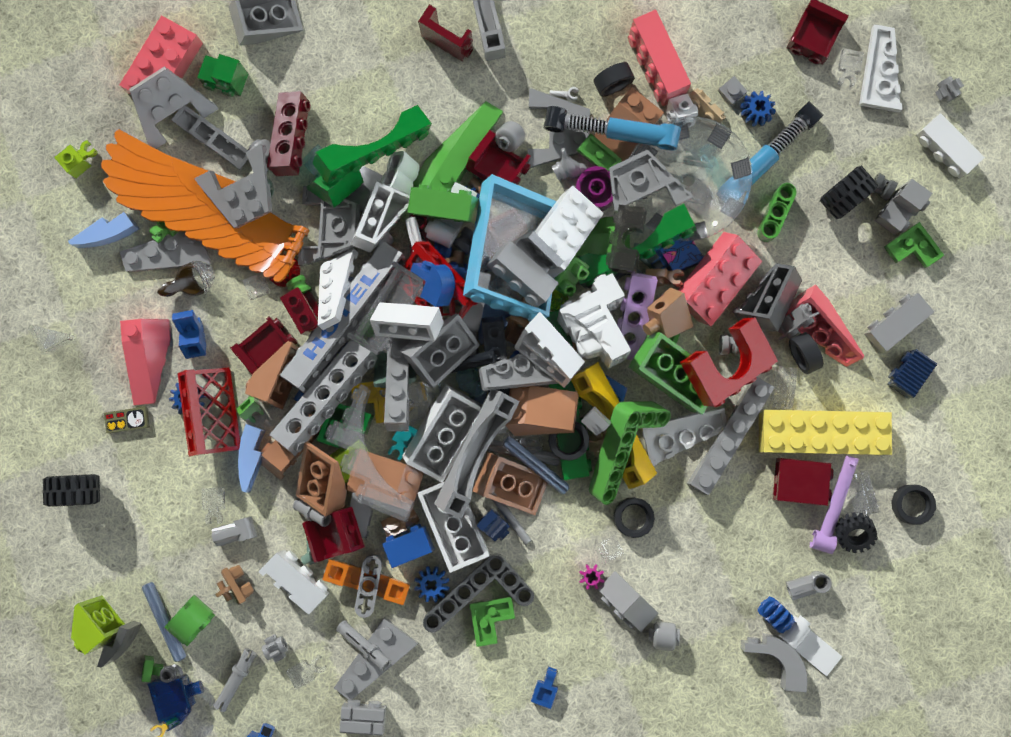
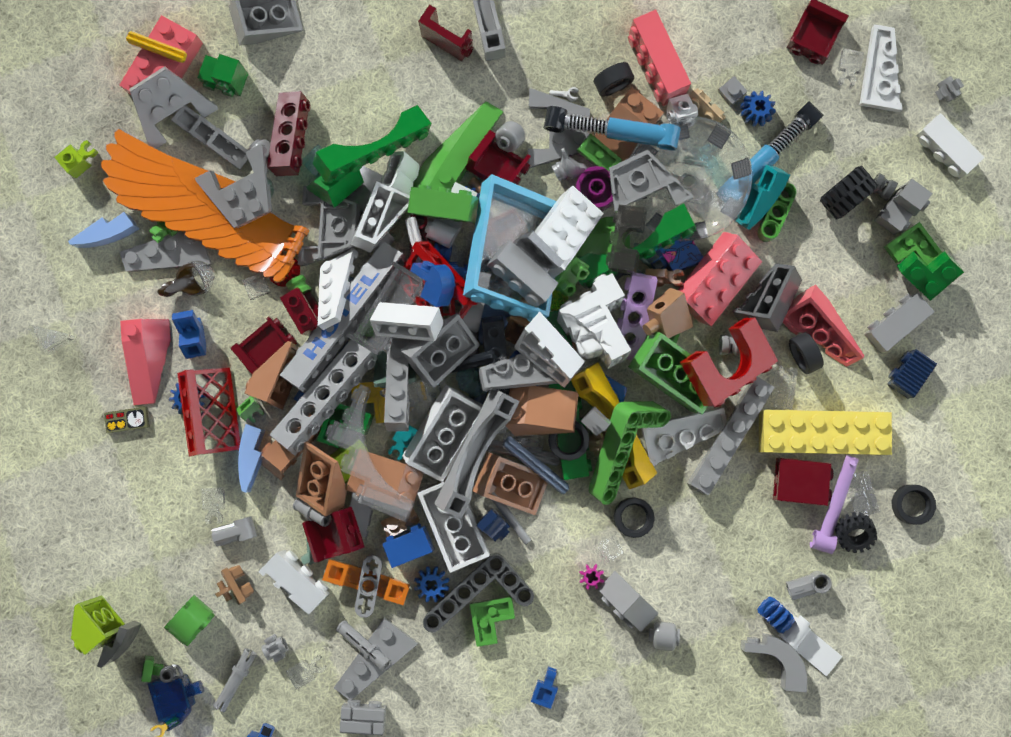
(71, 490): black tyre -> none
(156, 47): none -> yellow axle
(162, 619): sand blue axle -> none
(457, 257): medium nougat hand -> none
(464, 242): dark grey wheel -> none
(763, 196): none -> teal slope
(802, 316): light grey hinge -> none
(930, 278): none -> green brick

